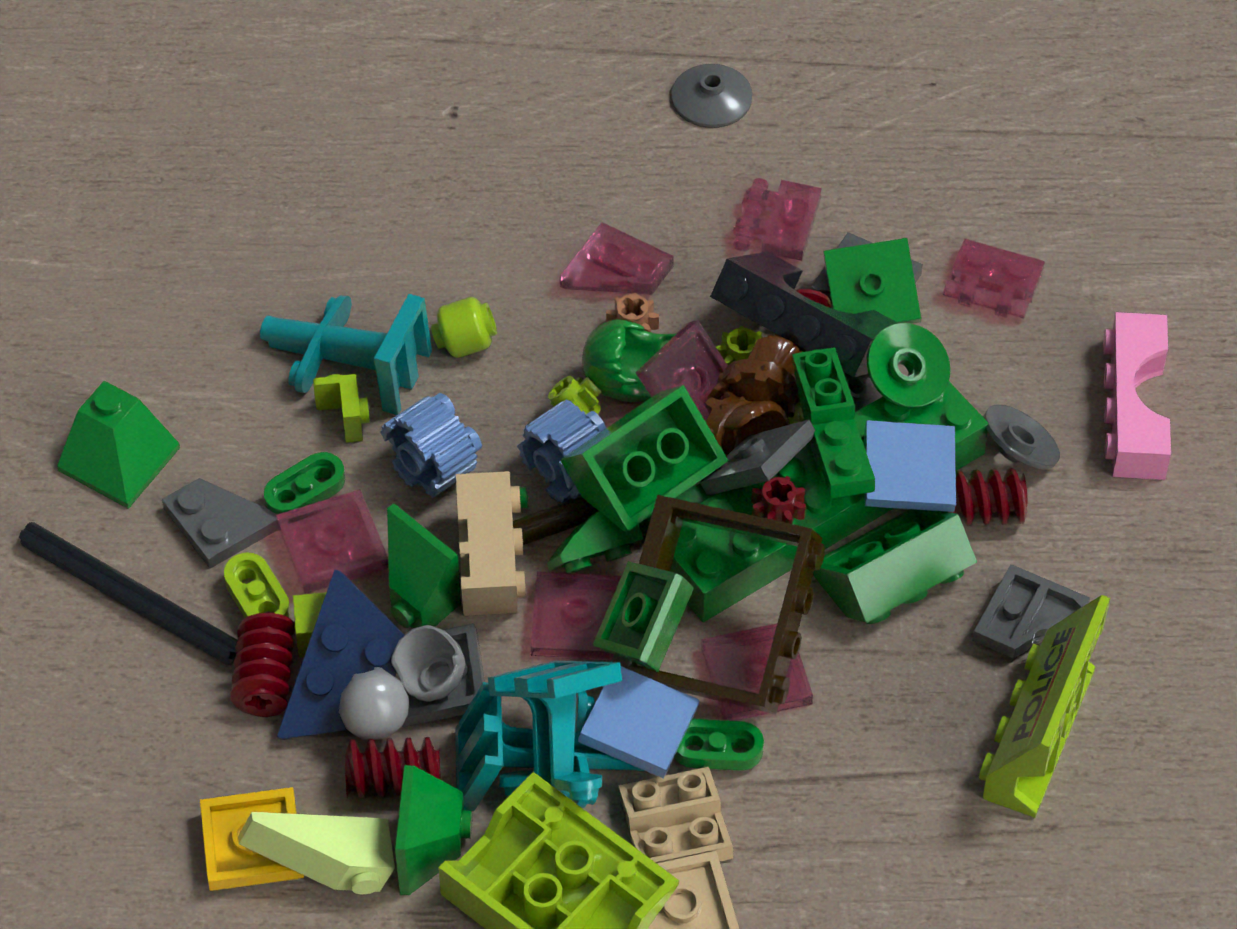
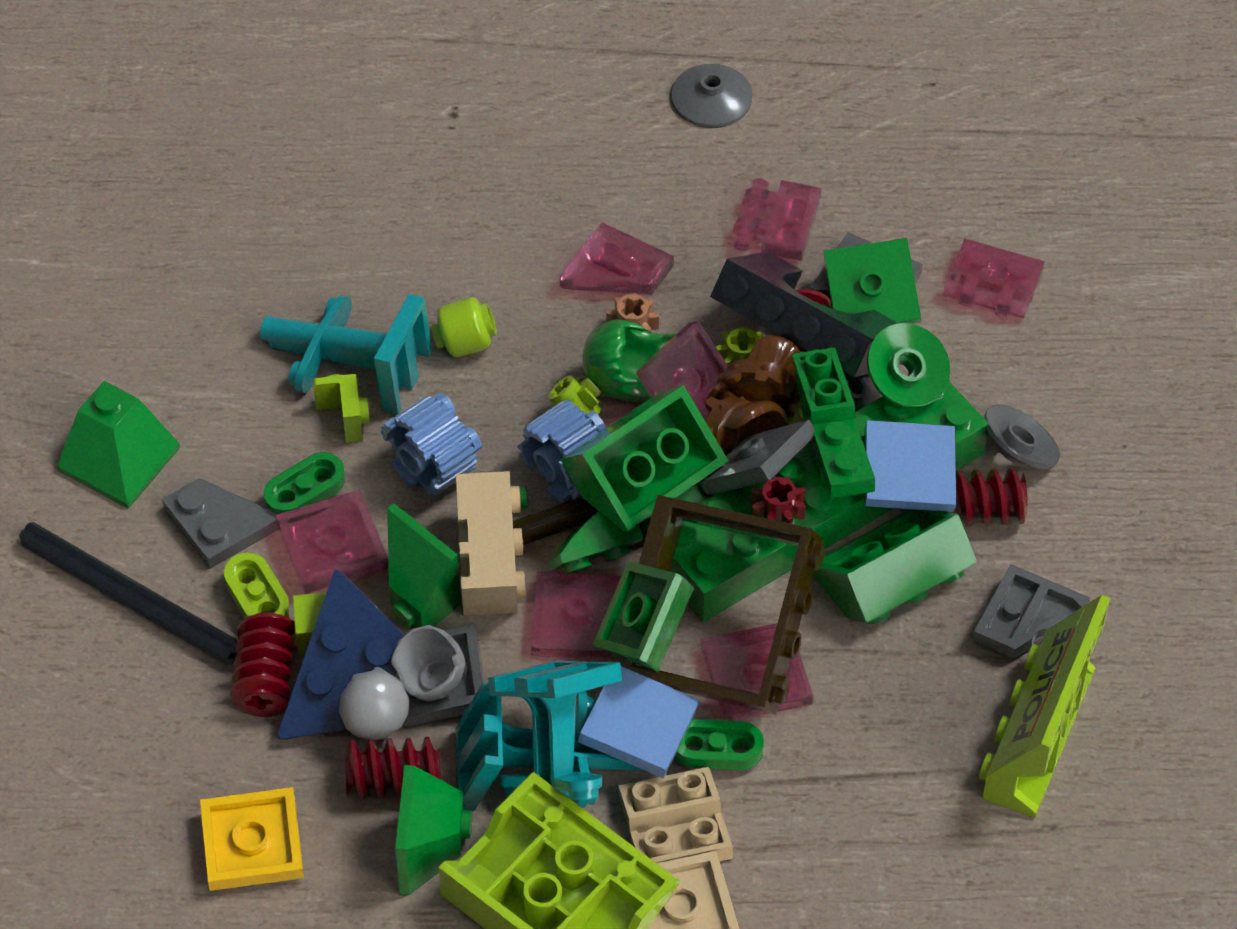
(328, 849): yellowish green slope -> none
(1139, 436): bright pink arch -> none

